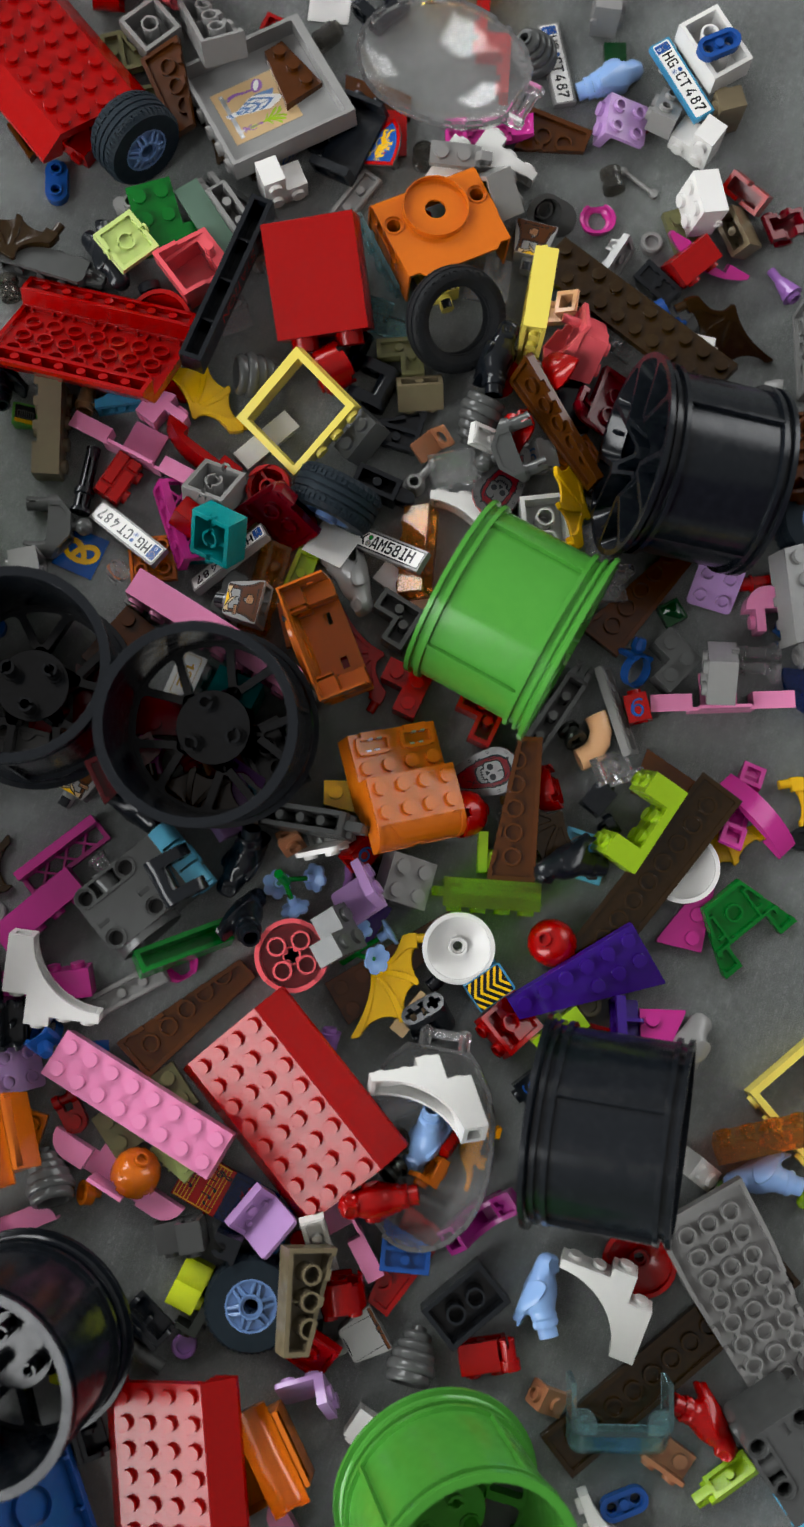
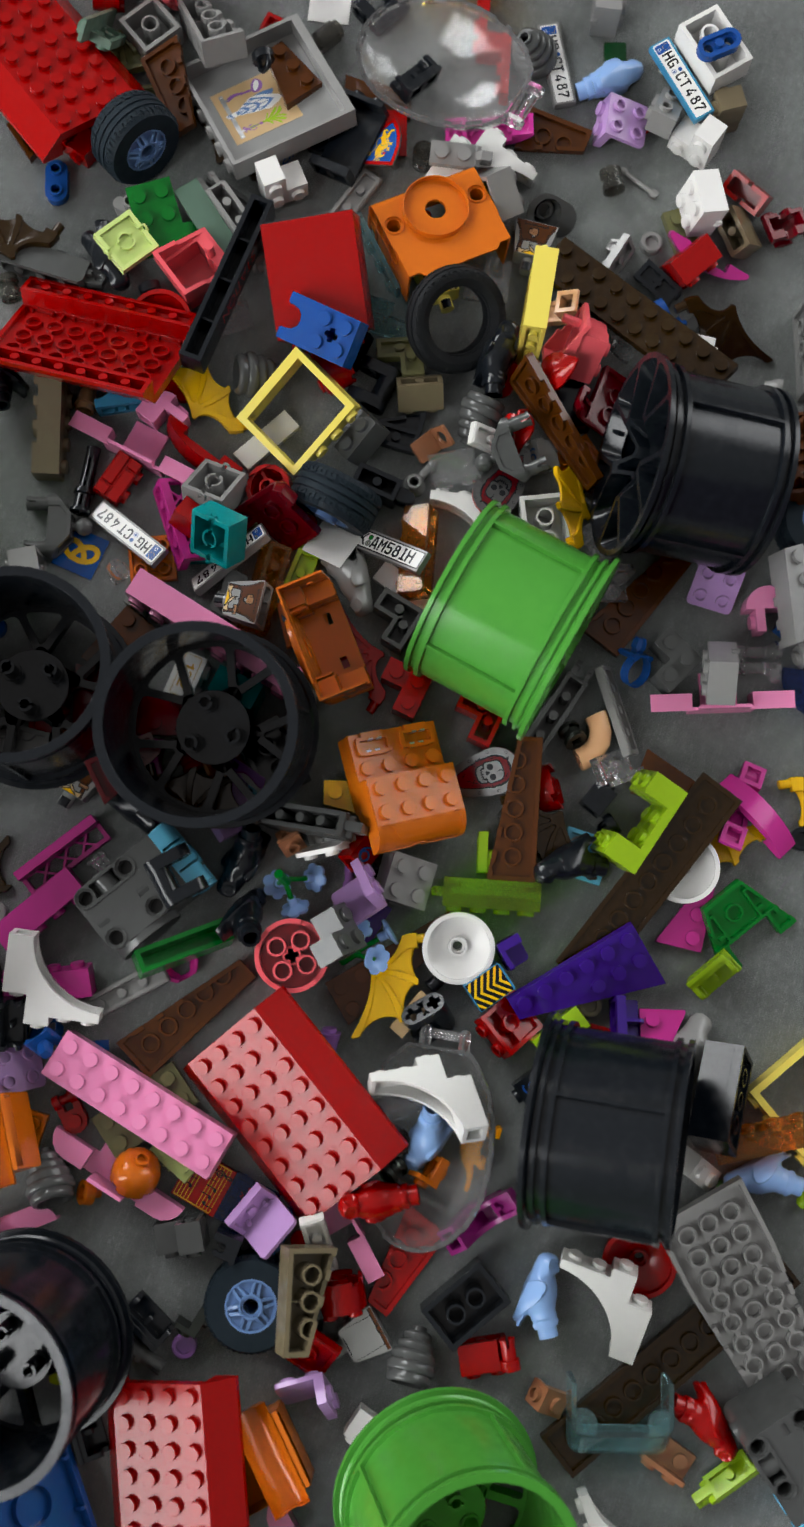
(23, 415): slope -> none
(99, 30): none -> sand green bracket
(190, 1284): neon yellow brick -> none
(263, 58): none -> black tile
(318, 328): none -> blue brick
(400, 1261): blue wing -> none
(416, 79): none -> black hinge
(449, 1146): red tile -> none
(476, 813): red cylinder -> none
(511, 951): none -> dark purple panel
(551, 942): red cylinder -> none
(607, 214): dark pink piece -> none
(624, 1506): blue plate -> none
(637, 707): red brick -> none
(671, 613): dark green tile -> none
(713, 974): none -> lime hinge
(720, 1098): none -> black piece
(751, 583): red axle -> none
(787, 290): medium lavender cone -> none

